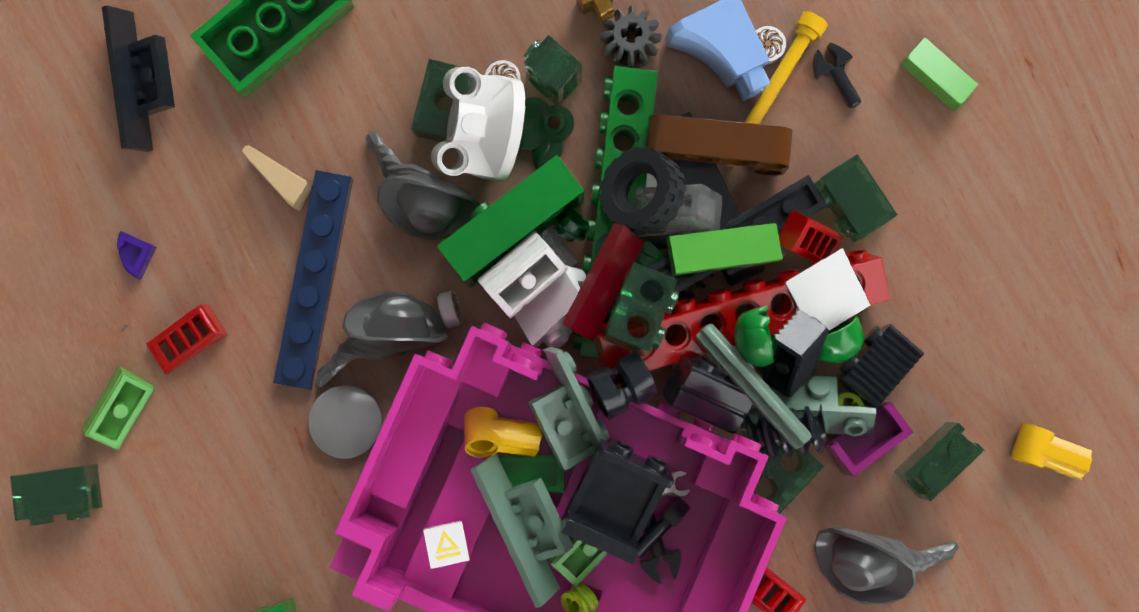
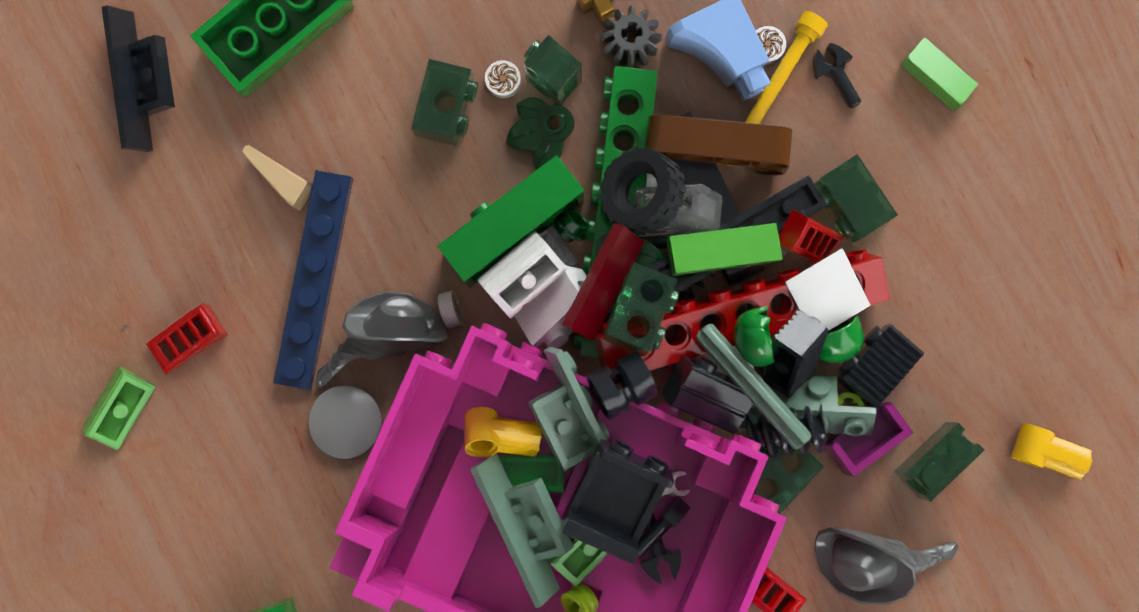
(56, 492): clear green brick -> none
(134, 254): dark purple tile -> none
(417, 198): dark grey hat -> none
(446, 544): white tile -> none
(483, 125): white piece -> none

